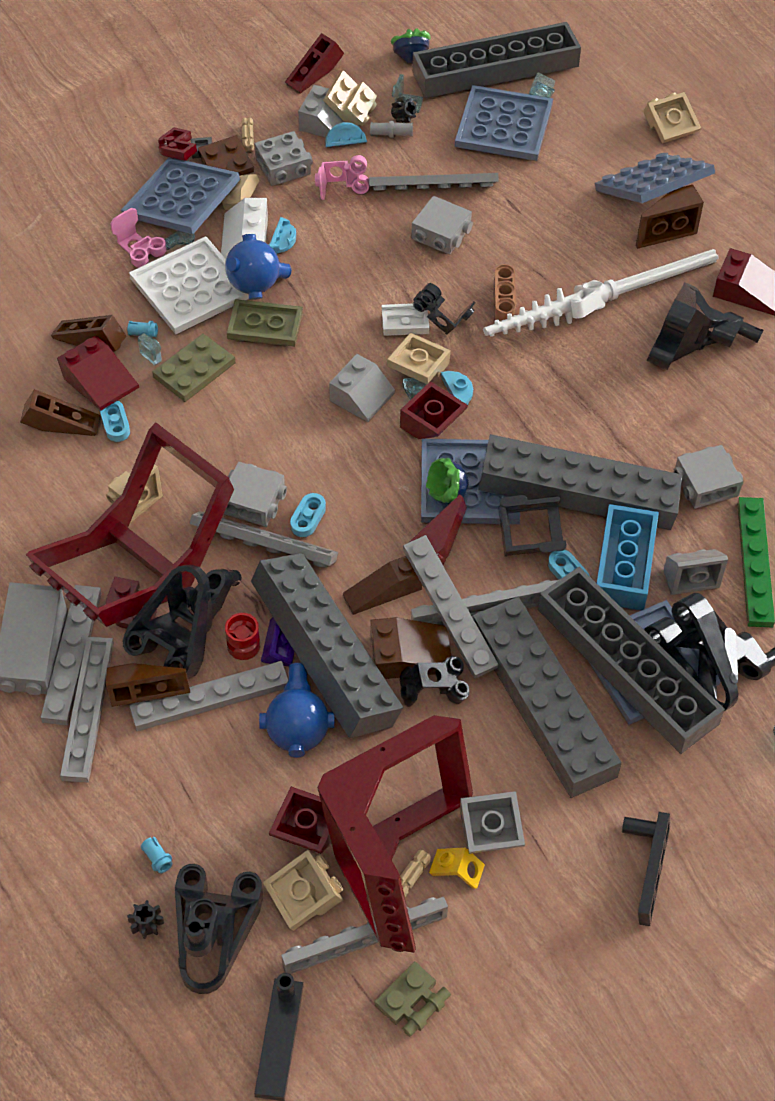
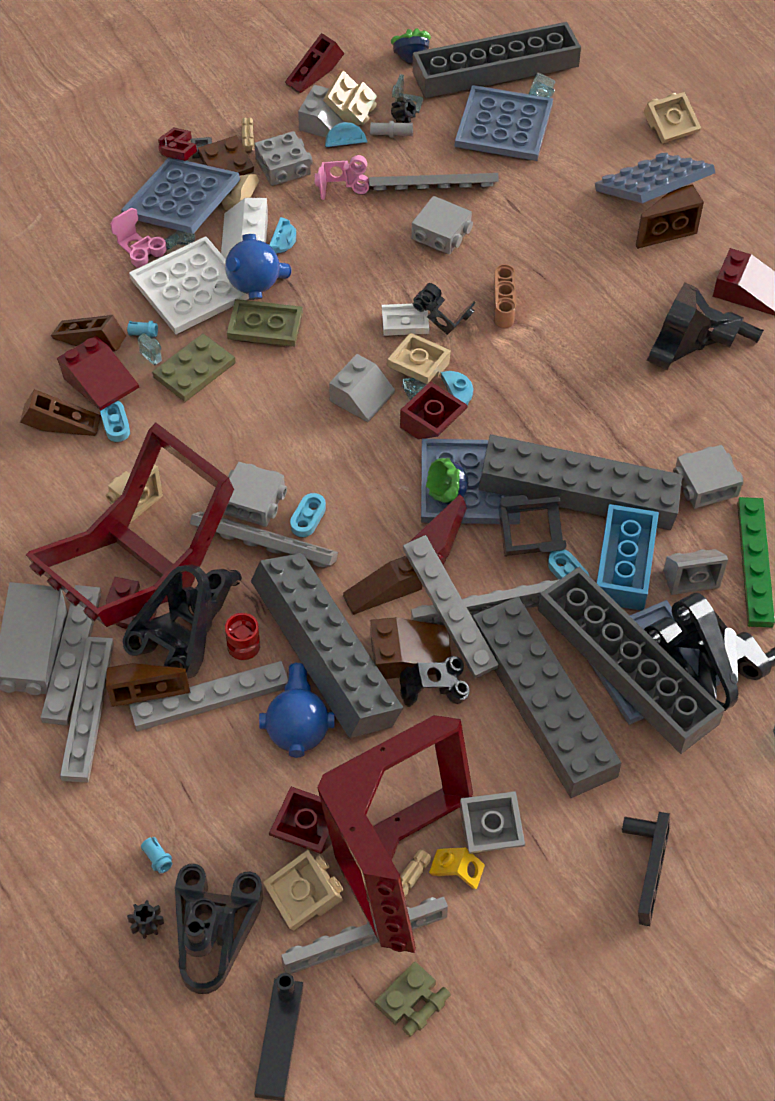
(276, 646): dark purple slope -> none
(594, 295): white piece -> none

